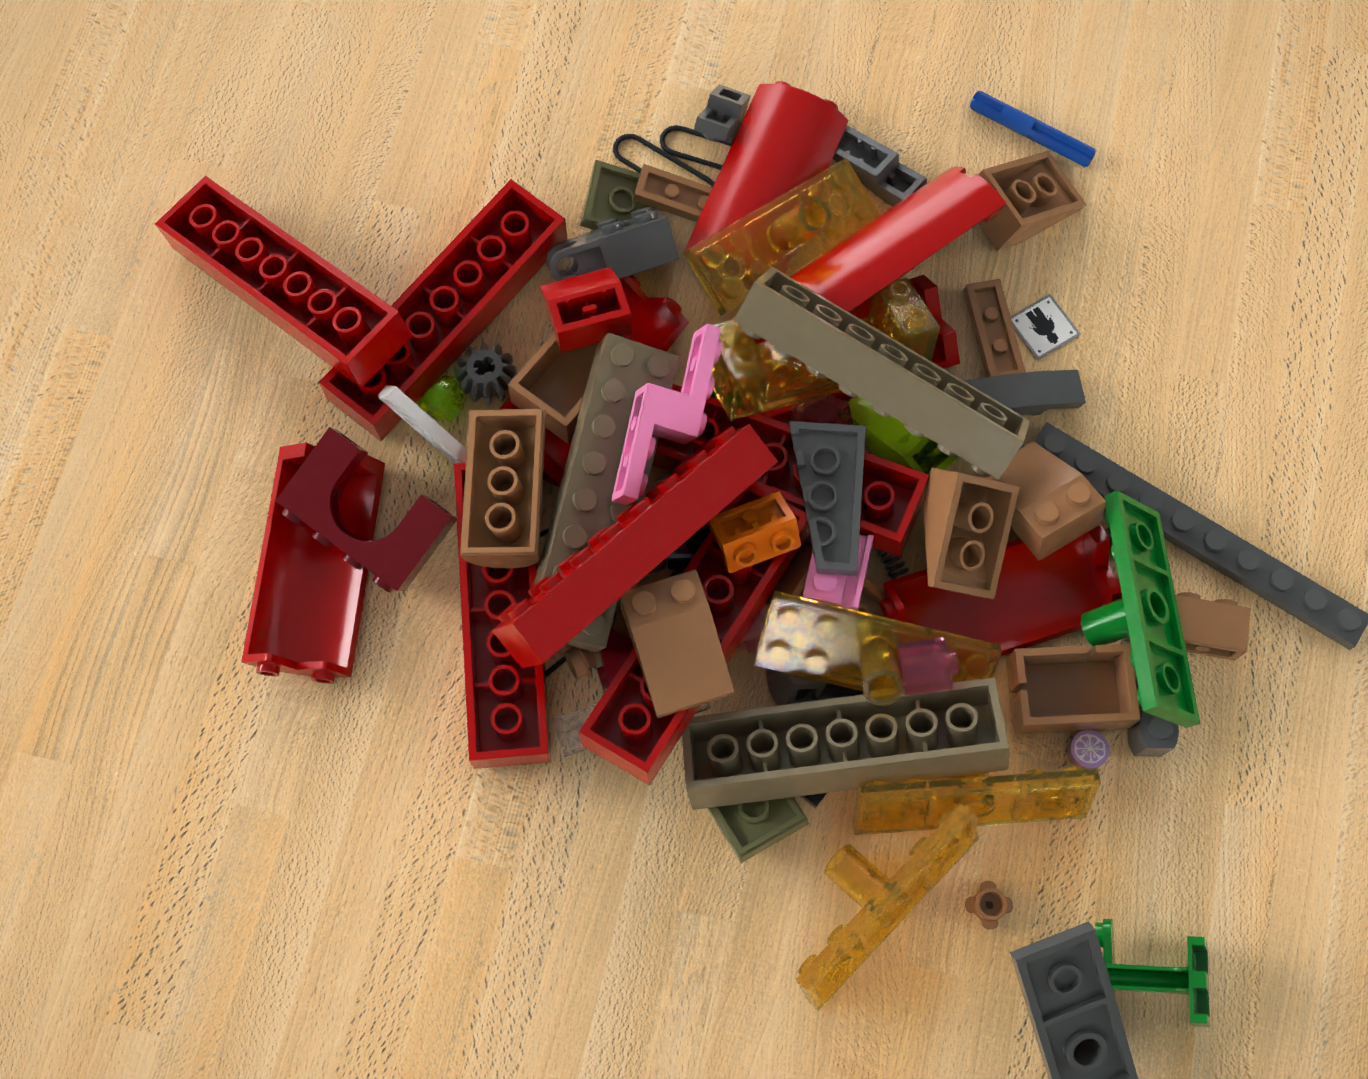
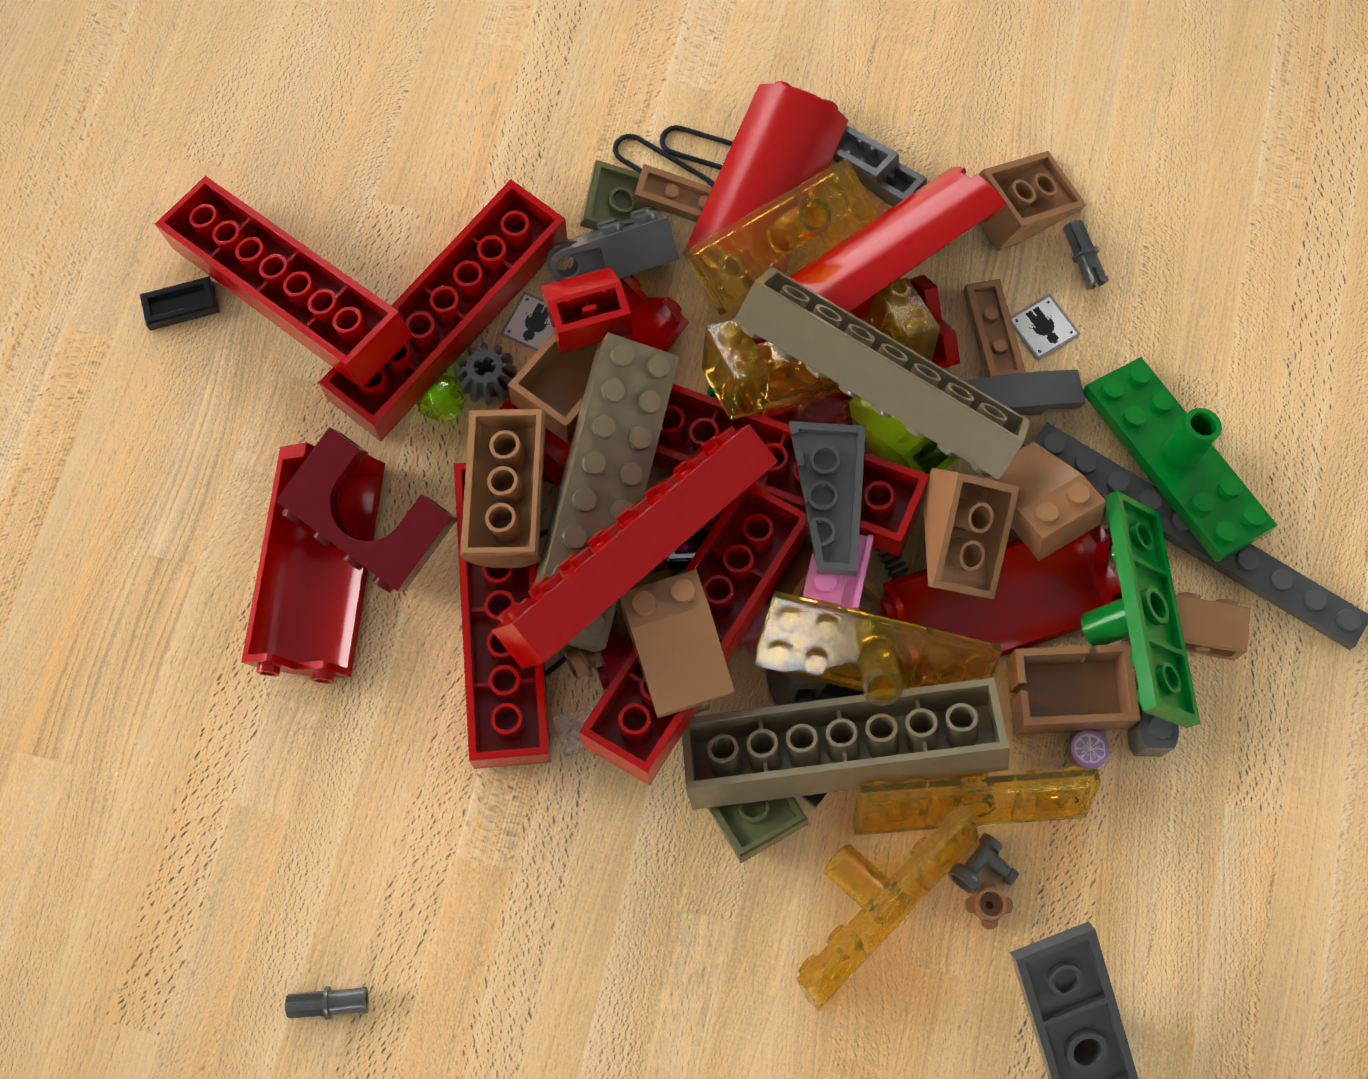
(179, 303): none -> black tile
(327, 1003): none -> dark grey axle
(423, 424): white tile -> none
(529, 322): none -> sticker
(667, 414): bright pink bracket -> none
(723, 114): dark grey brick -> none
(755, 531): orange bracket -> none
(926, 666): clear pink brick -> none
(986, 854): none -> dark grey piece
(1032, 128): blue axle -> none
(1085, 254): none -> dark grey axle
(1159, 979): green piece -> none
(1180, 458): none -> green plate

